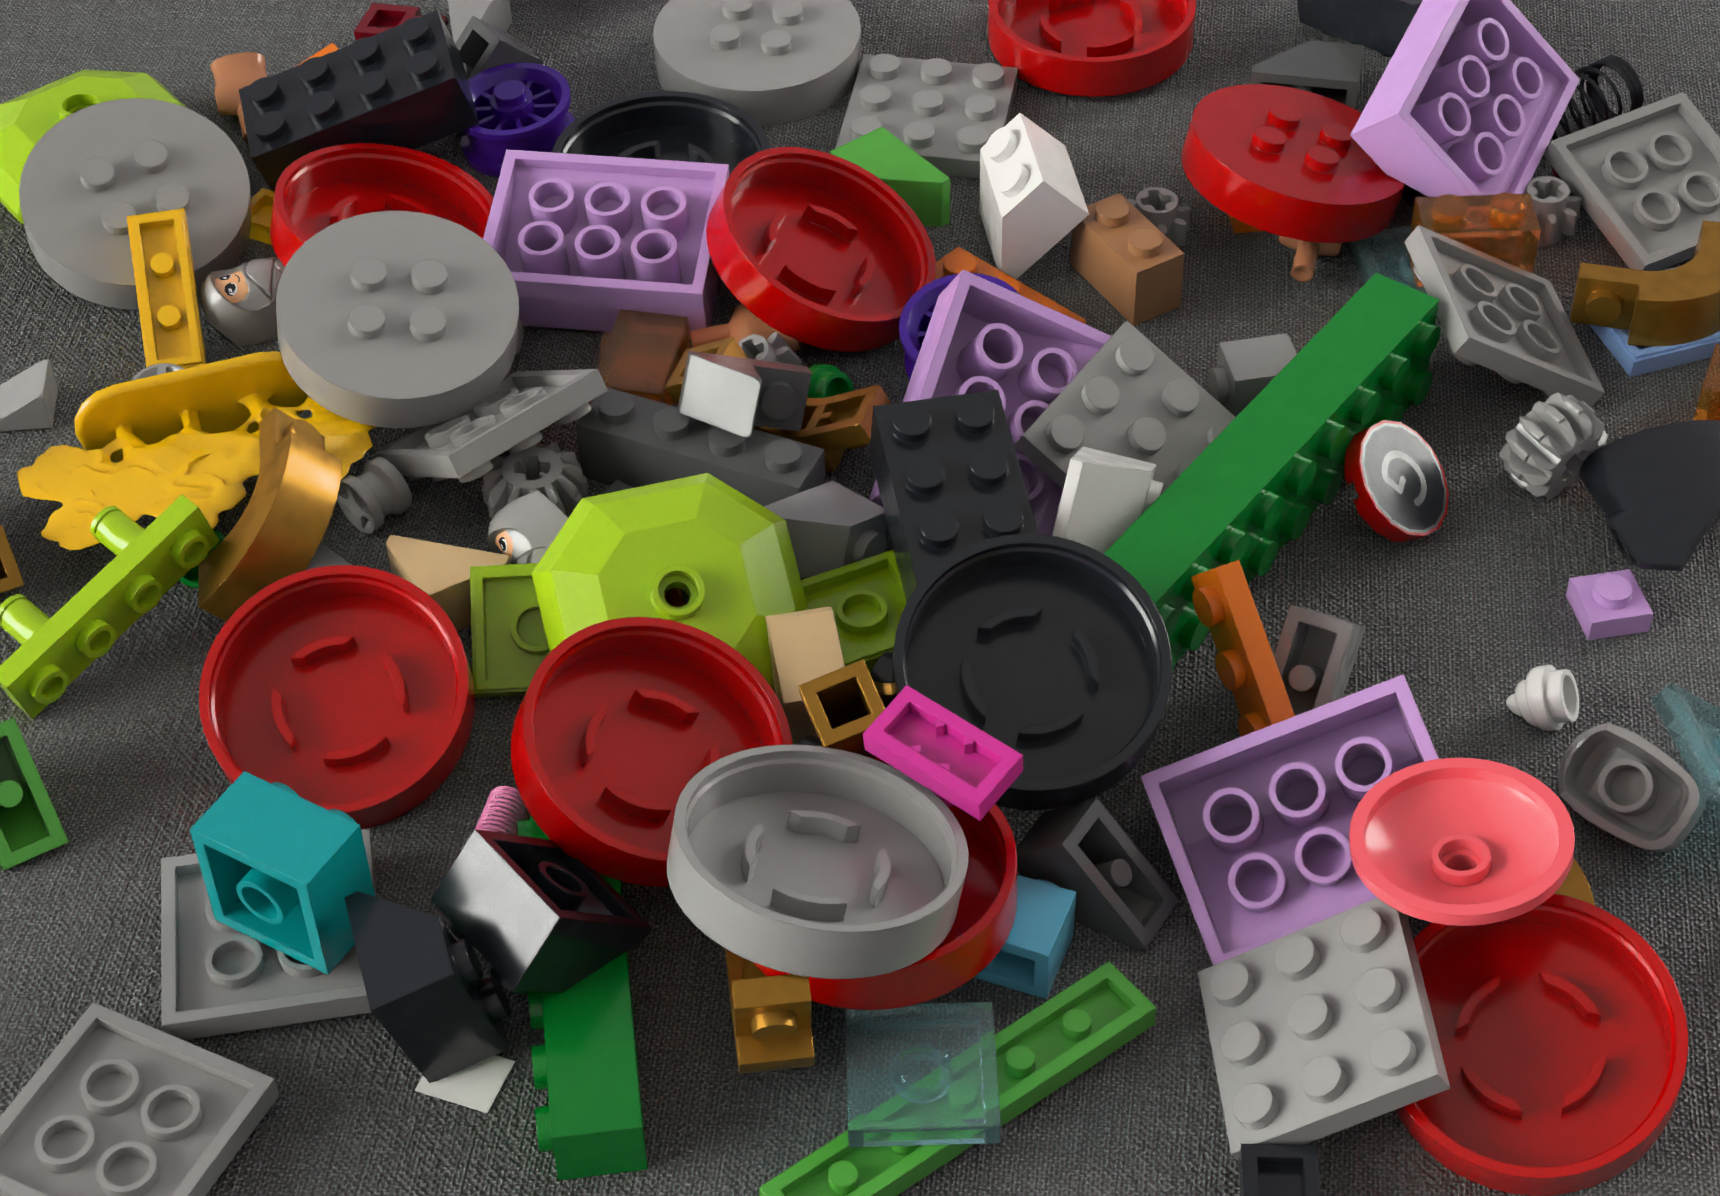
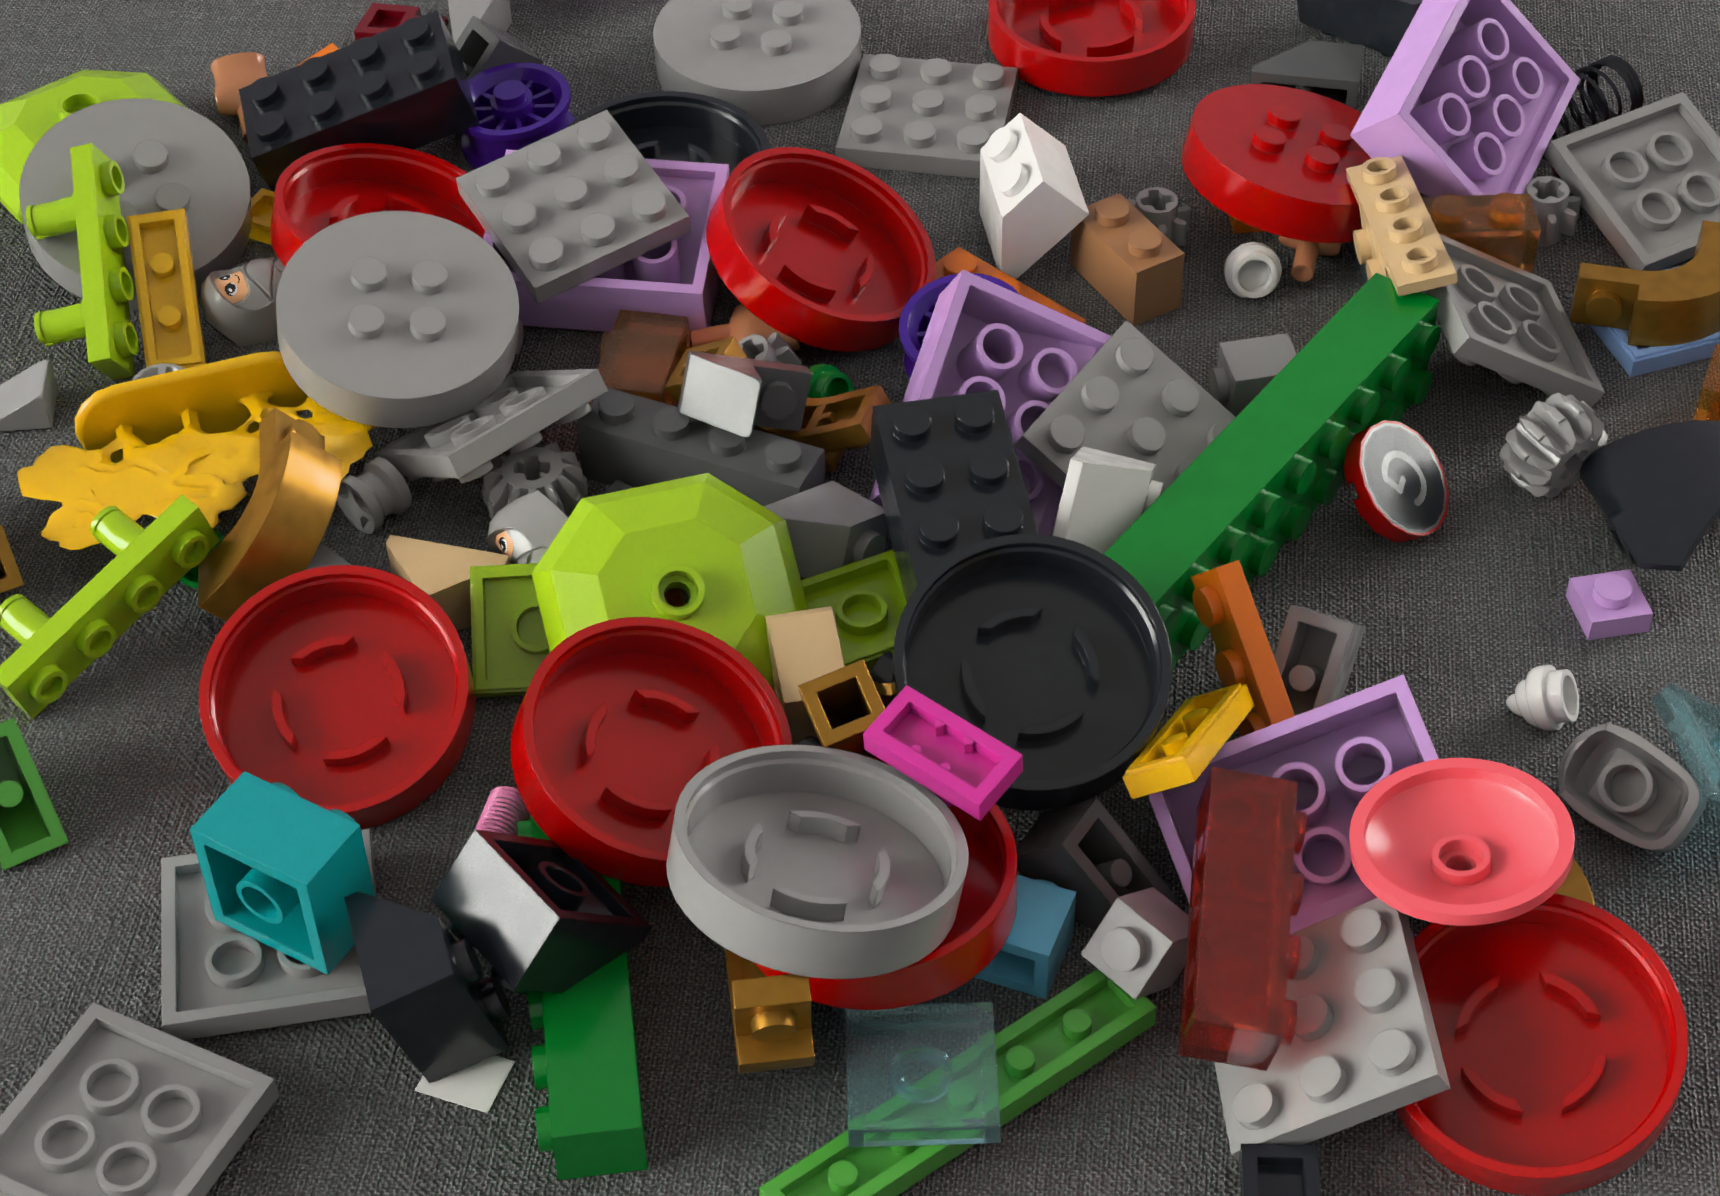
(105, 281): none -> lime plate
(573, 206): none -> light grey plate
(904, 171): bright green slope -> none
(1140, 943): none -> light grey brick
(1188, 741): none -> yellow tile
(1241, 920): none -> clear red brick
(1252, 270): none -> white plate
(1397, 228): none -> tan bracket

